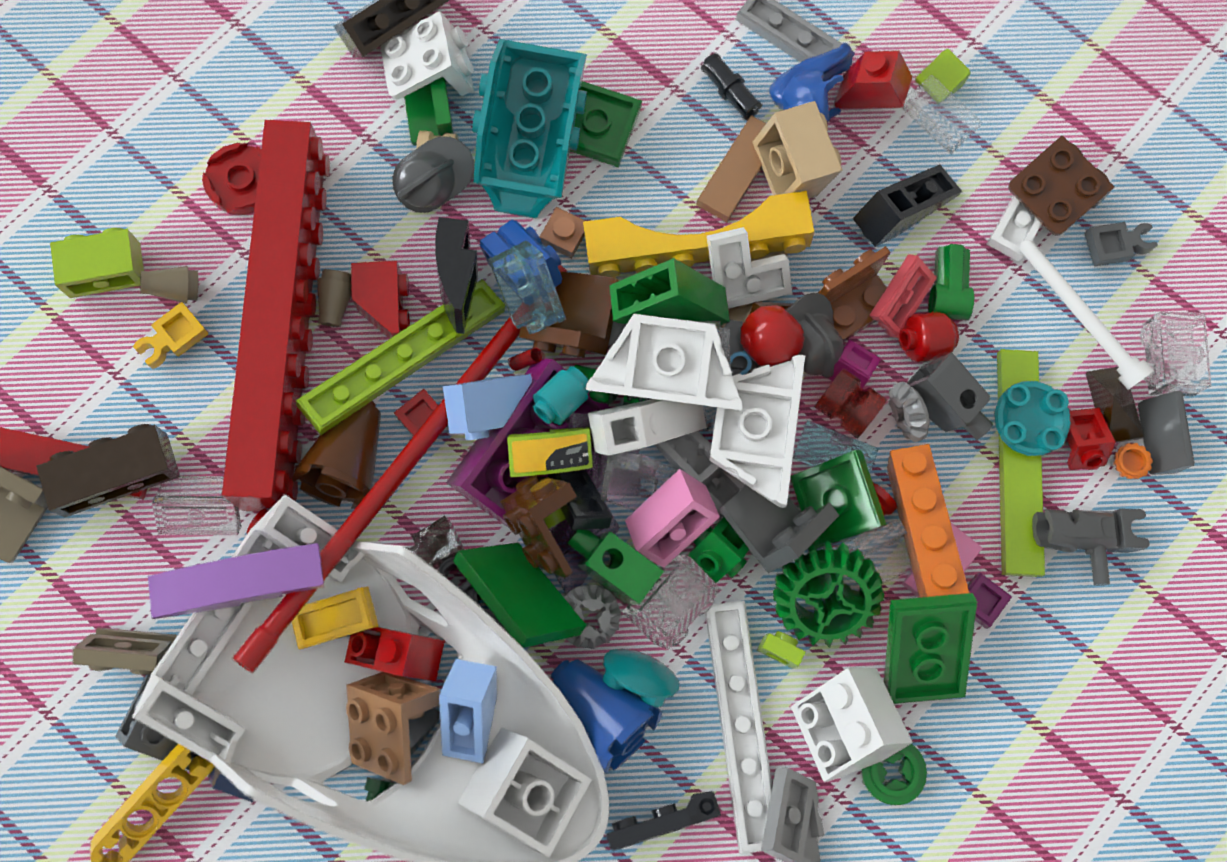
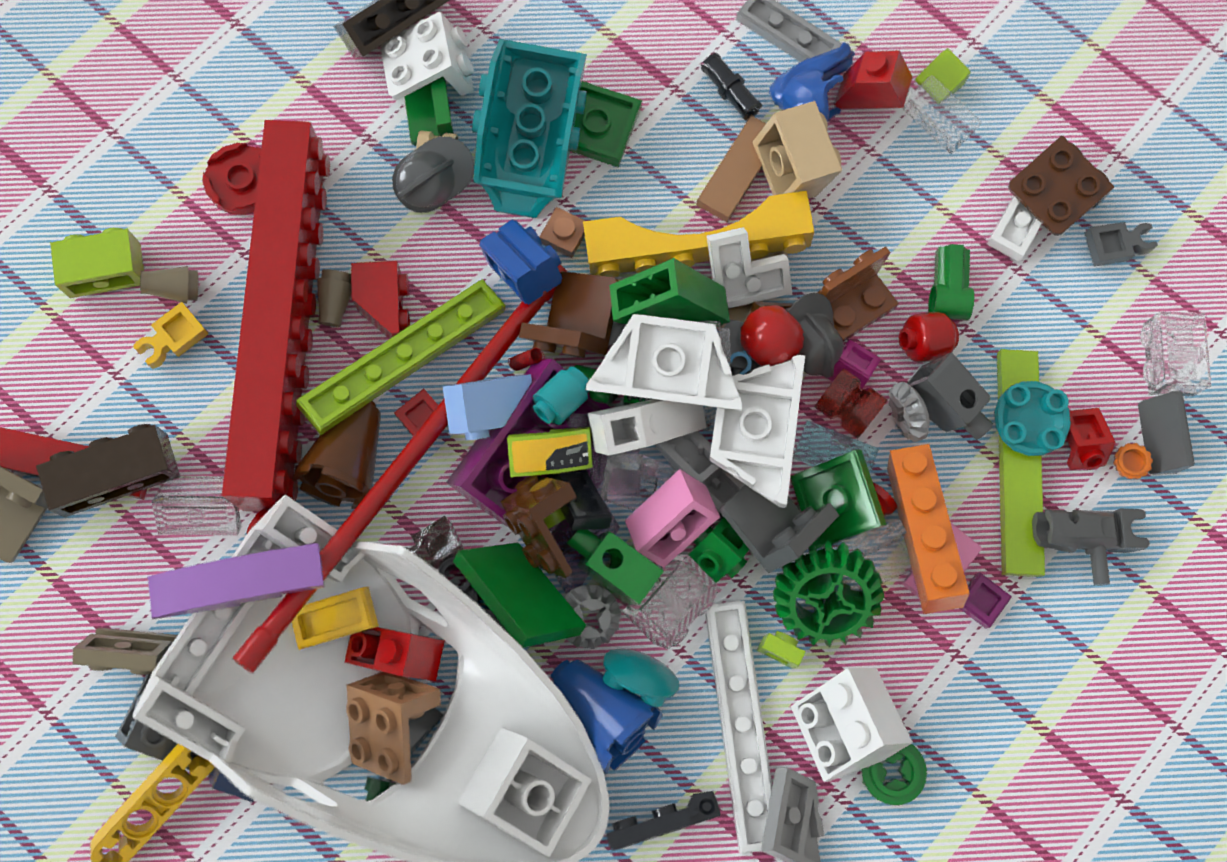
(455, 269): black slope -> none
(467, 710): light blue slope -> none
(527, 287): clear light blue hinge -> none
(900, 292): coral tile -> none
(905, 204): black slope -> none
(929, 647): green tile -> none
(1115, 404): dark brown slope -> none
(1130, 369): white piece -> none

